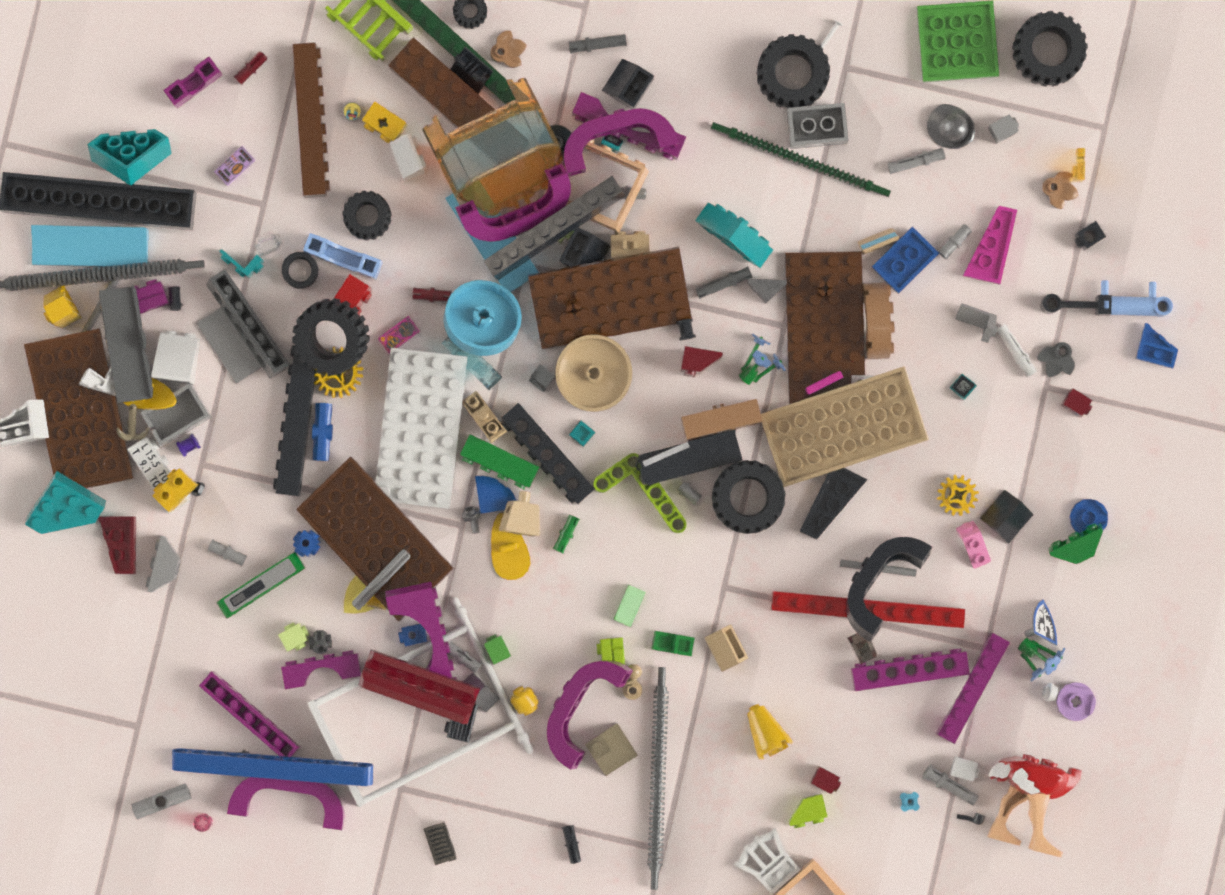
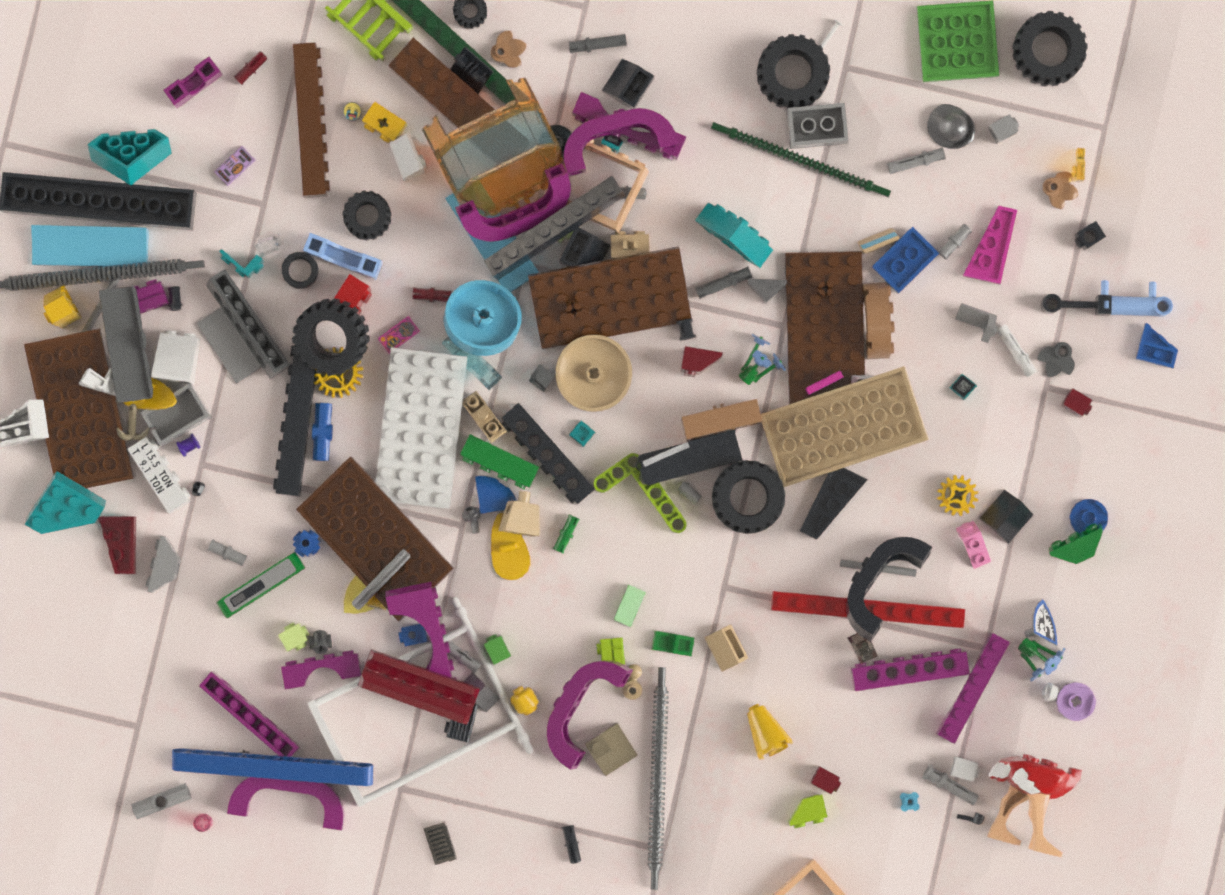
(174, 489): yellow brick -> none
(774, 873): white plate -> none

